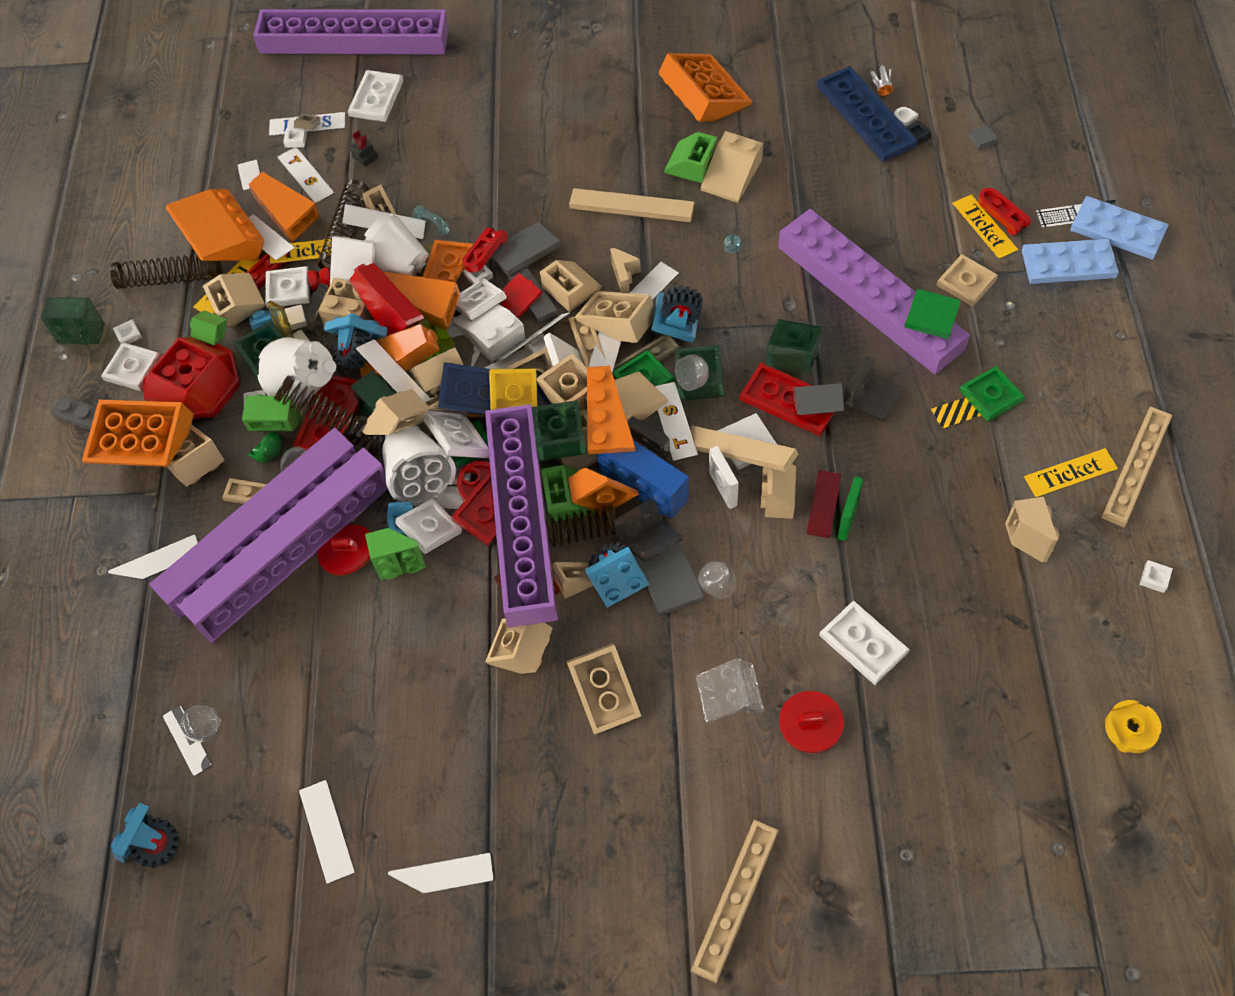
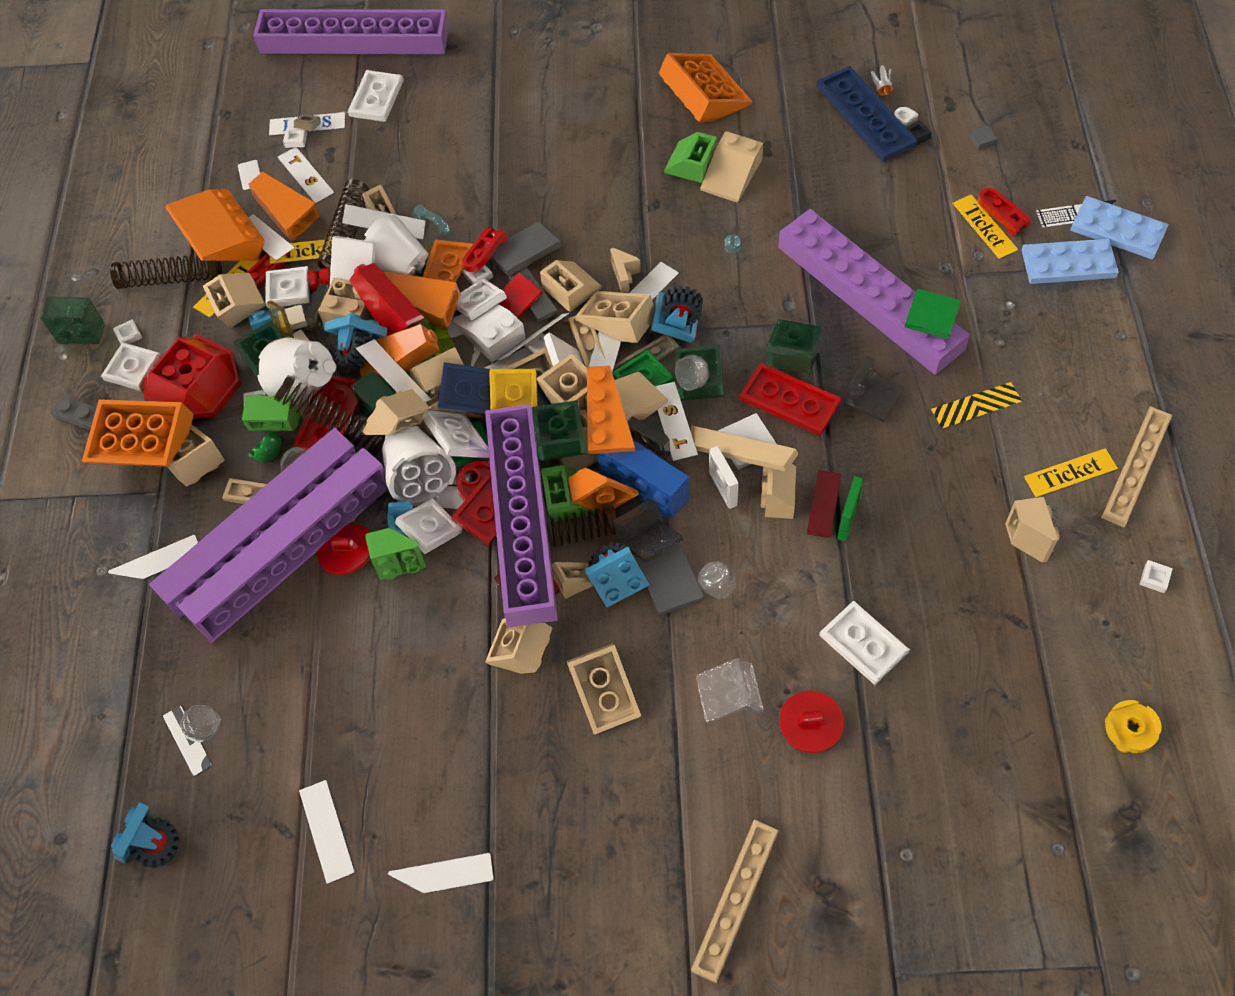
(208, 327): bright green brick -> none
(362, 149): pearl dark grey piece -> none
(631, 205): tan tile -> none
(818, 398): dark grey brick -> none
(967, 280): tan tile -> none
(992, 393): green tile -> none

